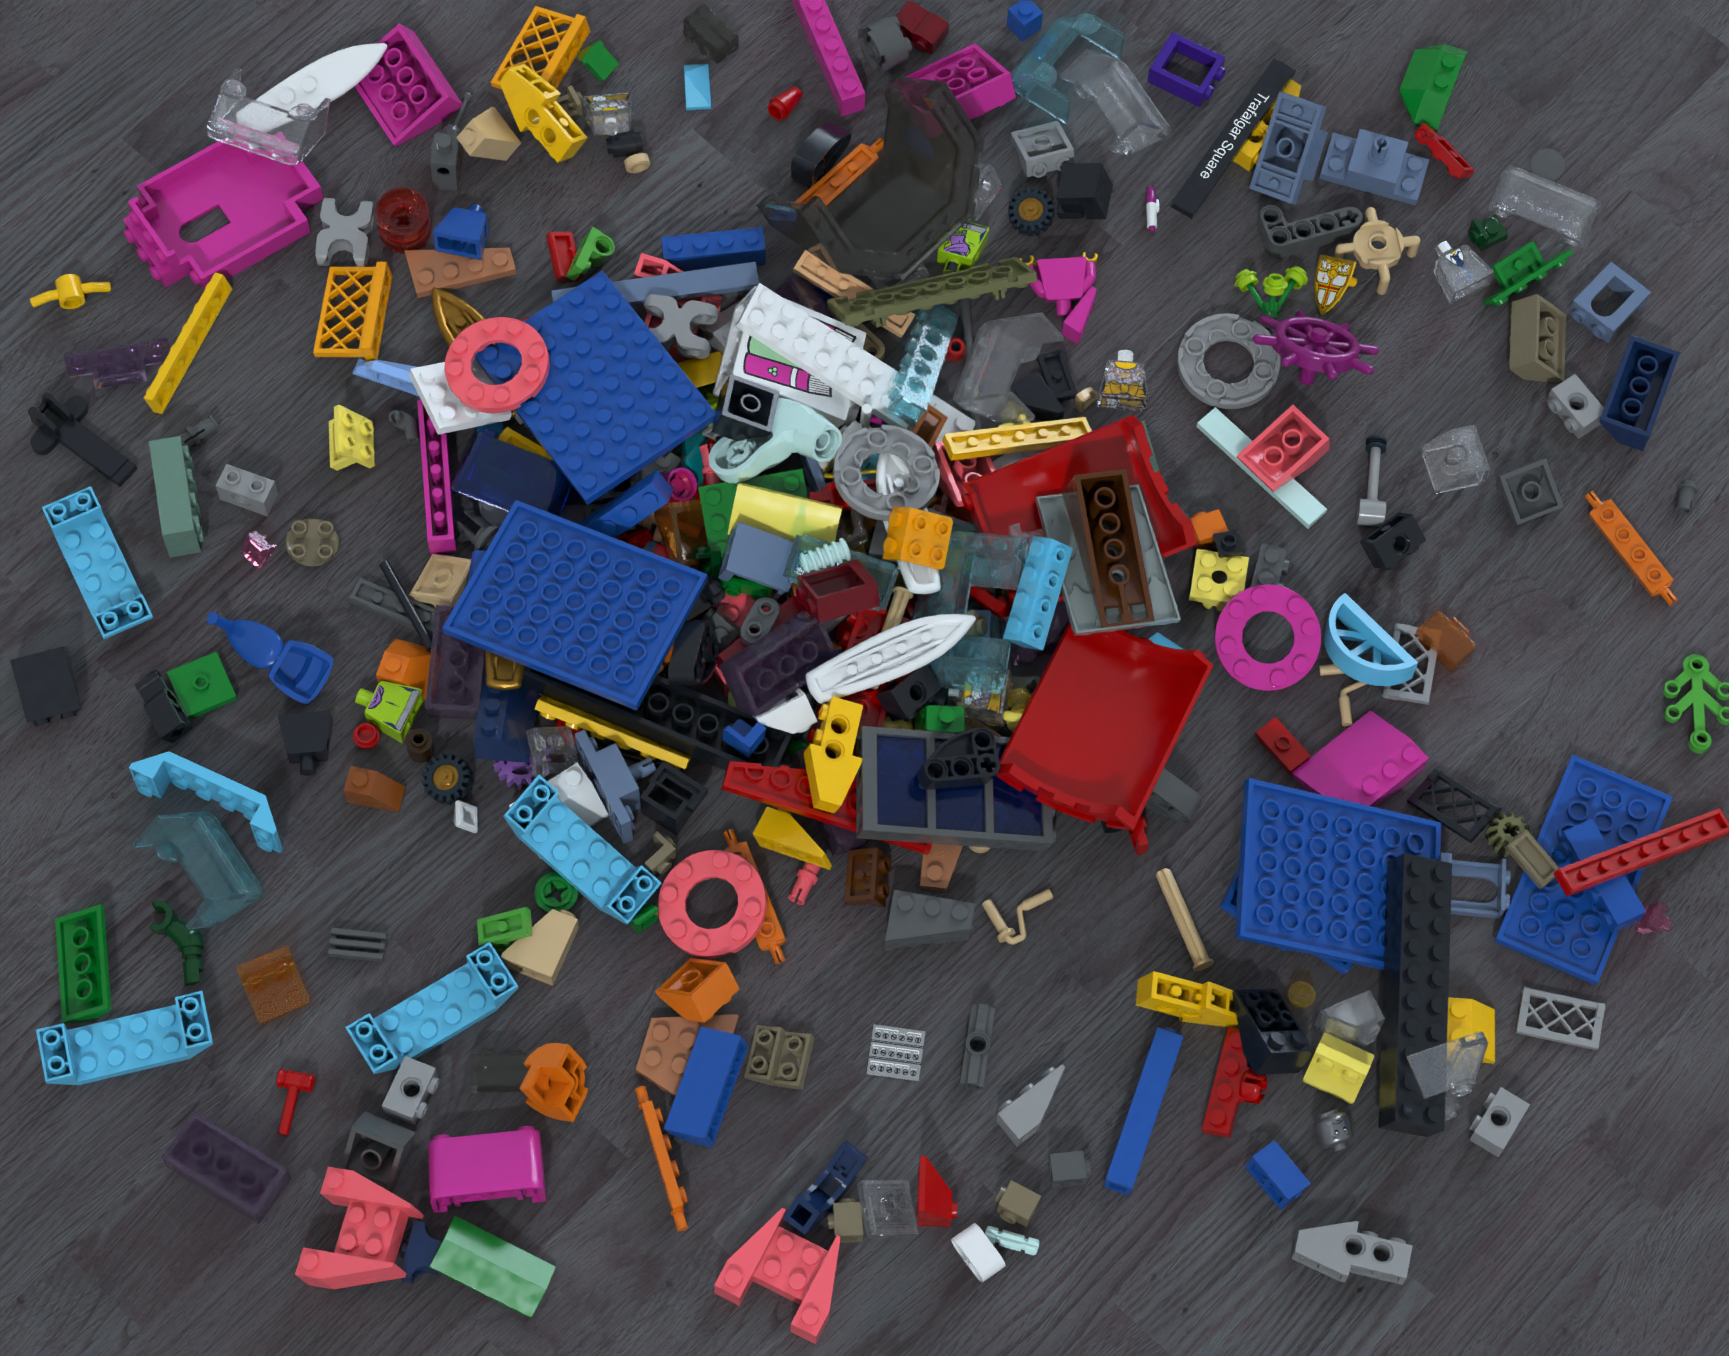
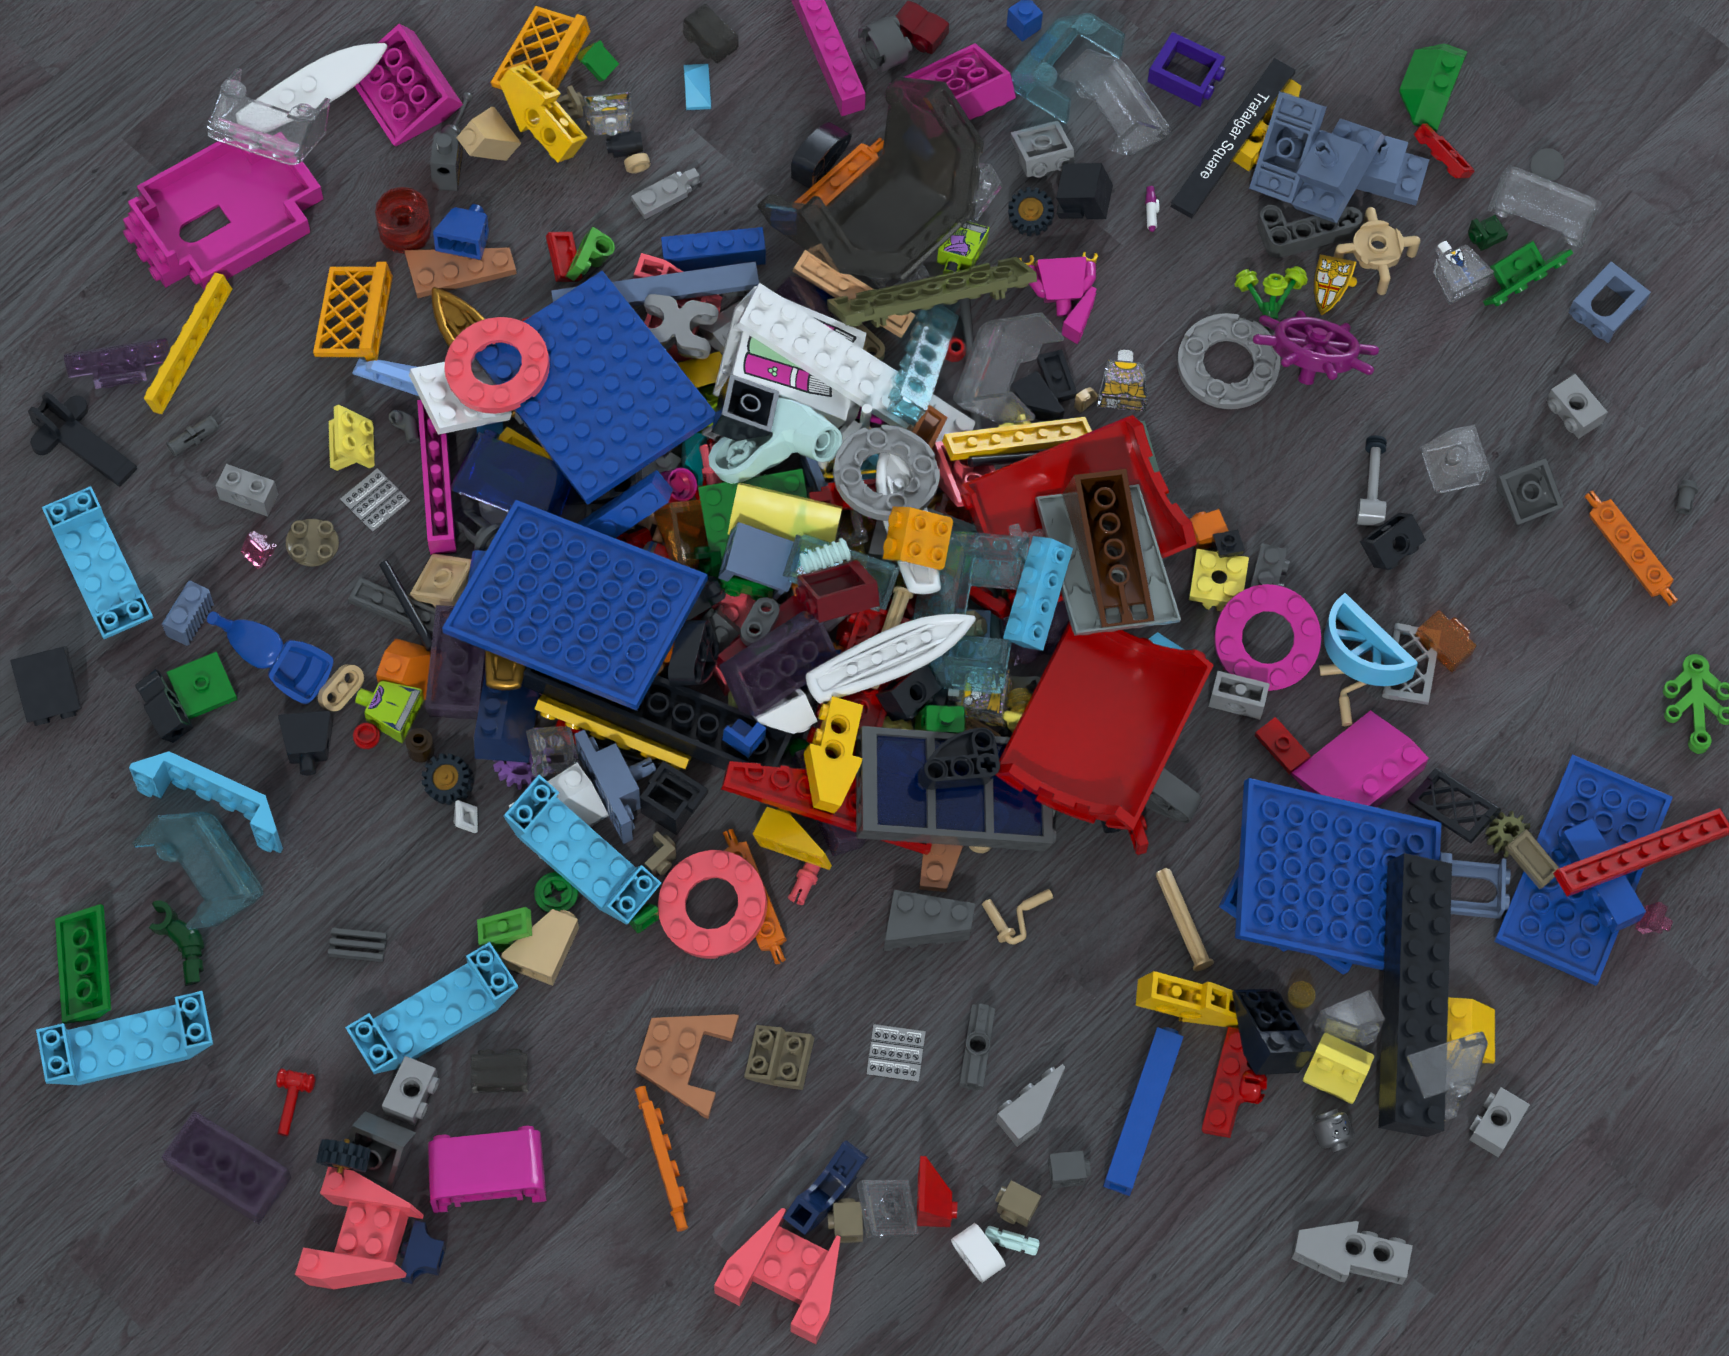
(70, 292): yellow piece -> none
(176, 496): sand green brick -> none
(188, 613): none -> sand blue brick
(273, 985): clear orange bracket -> none
(340, 689): none -> tan plate
(343, 1155): none -> black wheel
(344, 233): light grey piece -> none
(373, 790): dark orange slope -> none
(374, 499): none -> light grey sticker
(492, 1267): slope -> none
(555, 1081): orange brick -> none
(665, 192): none -> light grey hinge
(699, 989): orange slope -> none
(706, 1087): blue brick -> none
(784, 103): red cone -> none
(867, 877): reddish brown bracket -> none
(998, 459): none -> black bar
(1233, 441): light aqua tile -> none
(1239, 695): none -> light grey brick
(1277, 1175): blue hinge -> none
(1285, 449): coral slope -> none
(1335, 169): none -> sand blue brick
(1537, 340): dark tan slope -> none
(1544, 1032): light grey window -> none
(1638, 392): dark blue slope -> none

